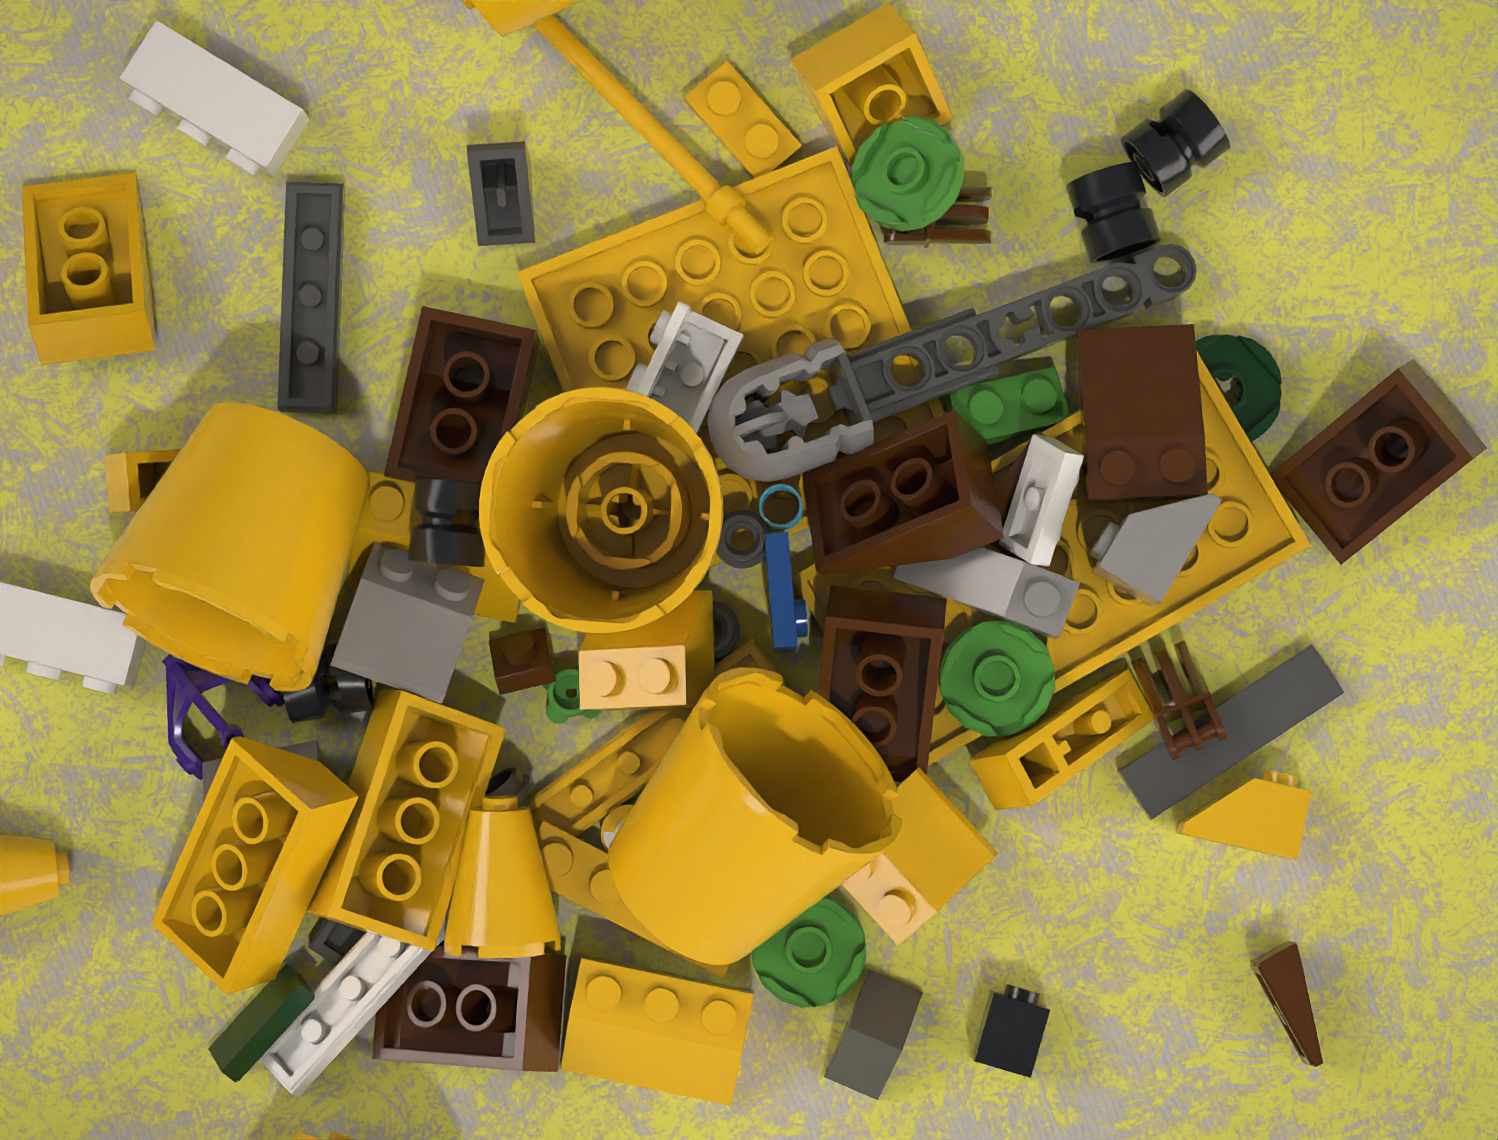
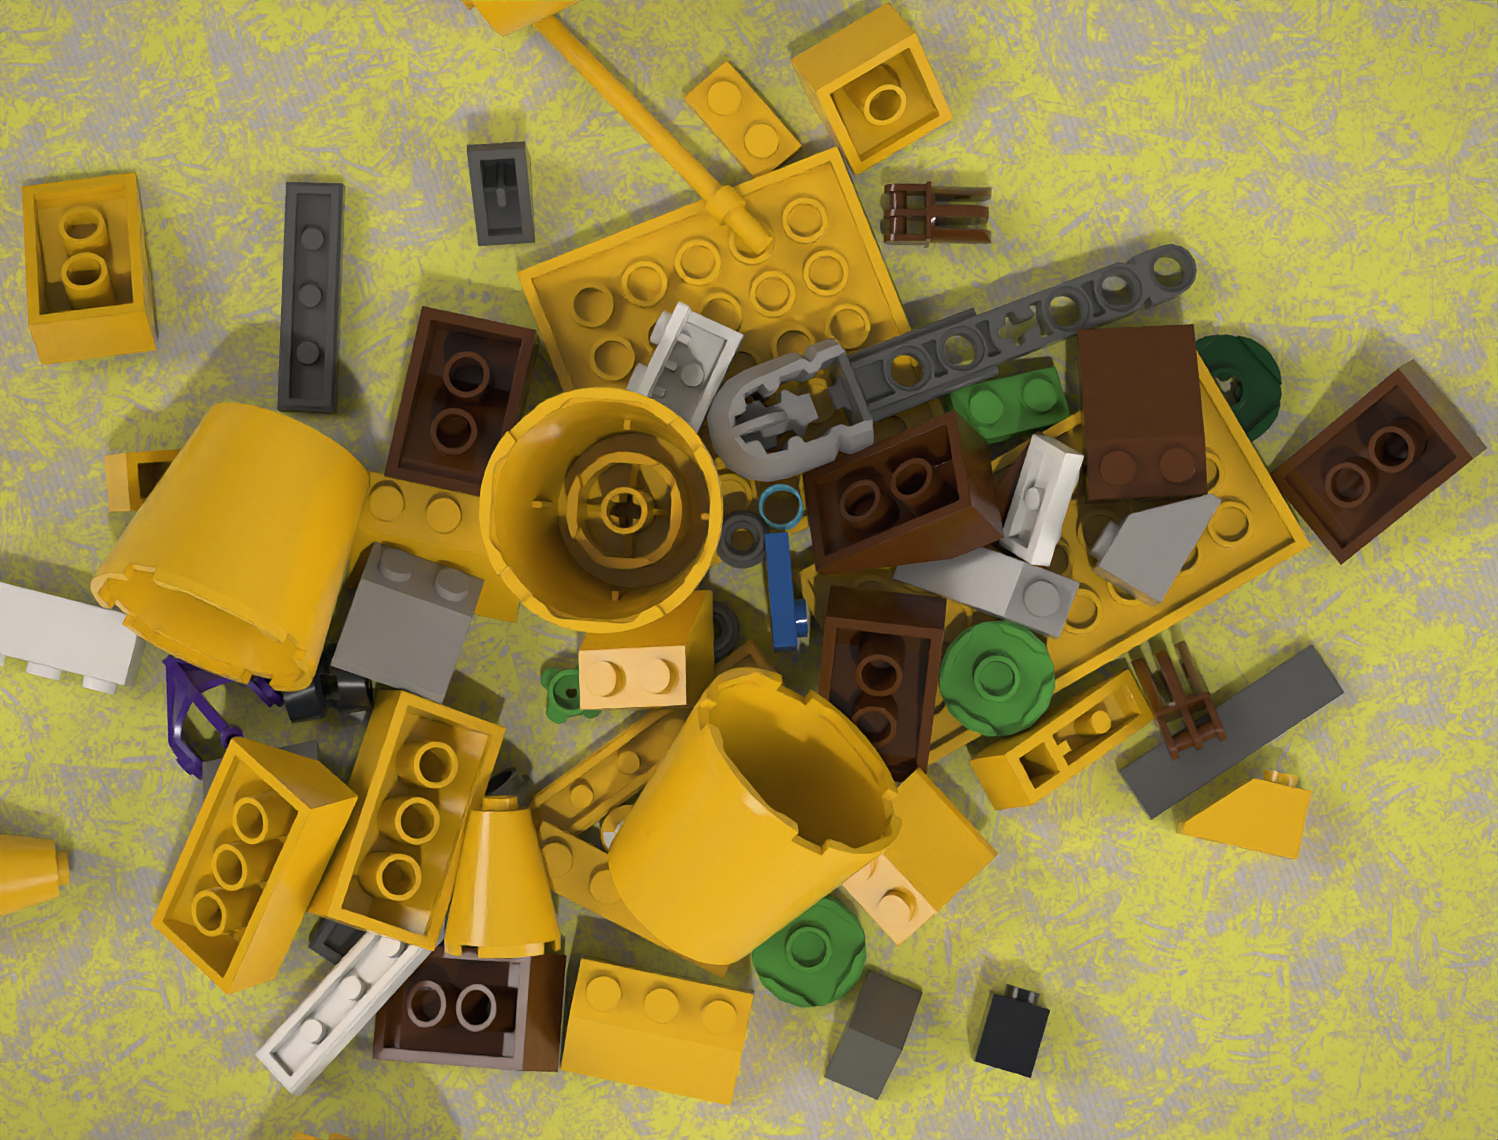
(213, 101): white brick -> none
(261, 1023): dark green tile -> none
(448, 523): black wheel -> none
(522, 661): reddish brown plate -> none
(908, 173): bright green tile -> none
(1113, 212): black wheel -> none
(1171, 146): black wheel -> none
(1285, 986): reddish brown slope -> none

